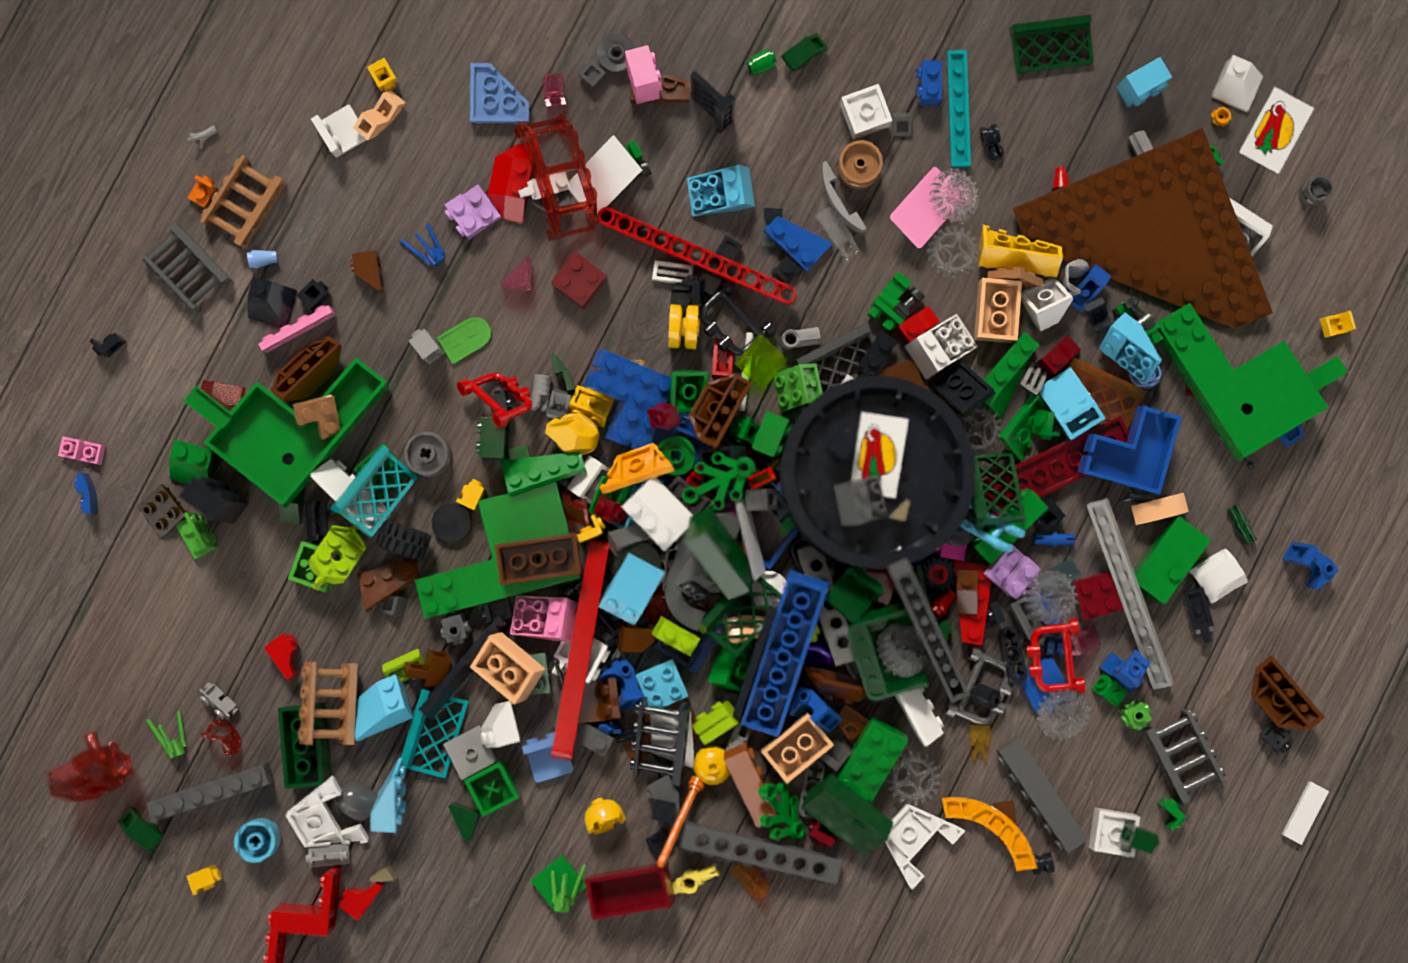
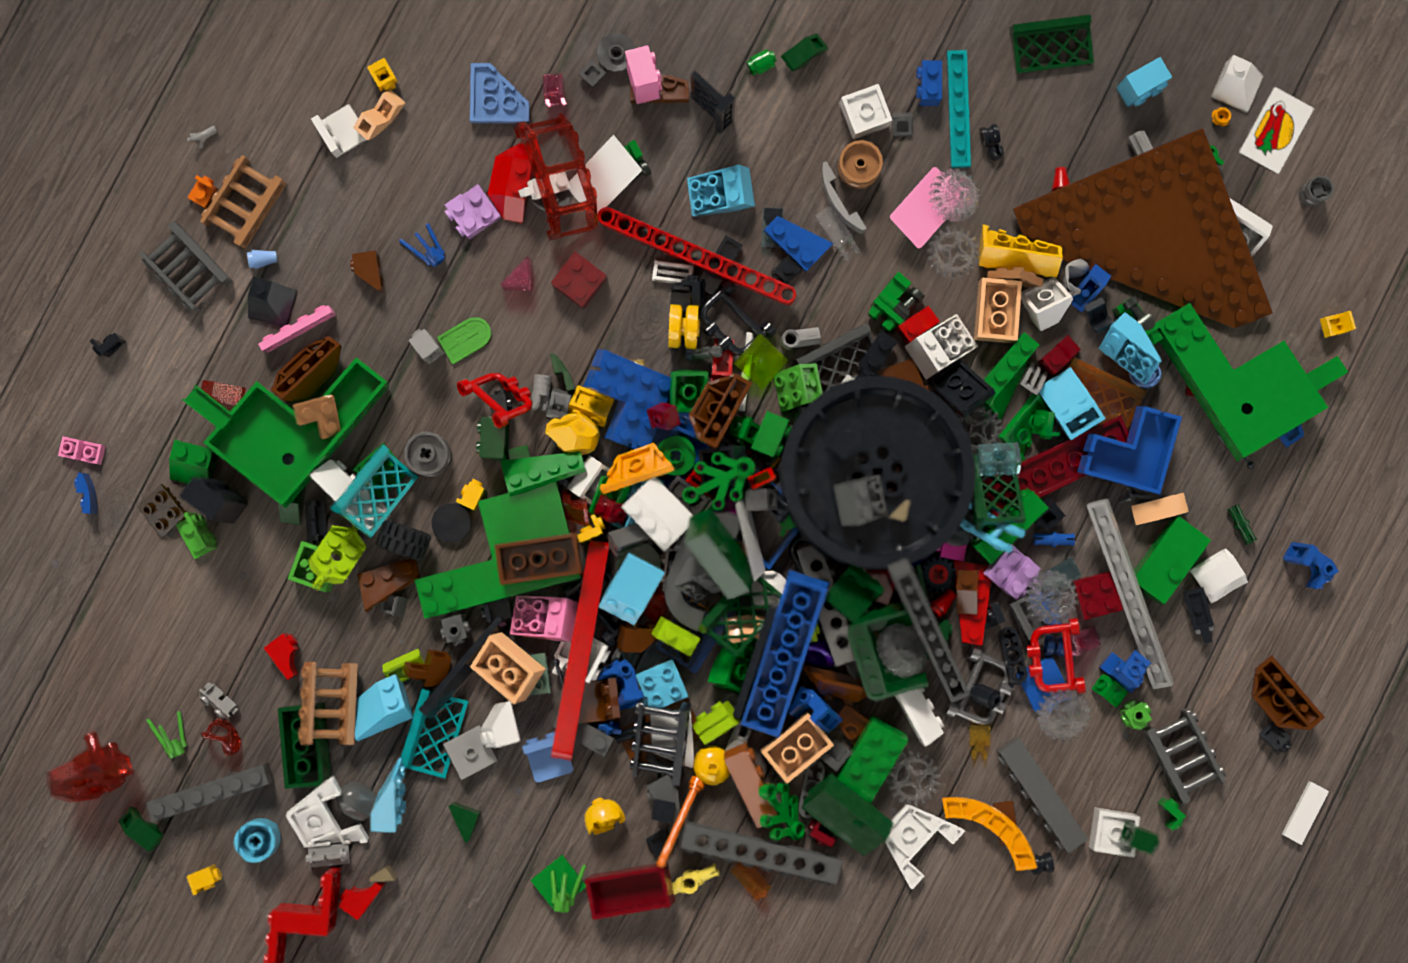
(308, 291): black brick -> none
(492, 788): green brick -> none
(704, 353): none -> dark grey axle
(880, 450): sticker -> none
(1006, 453): none -> clear light blue brick

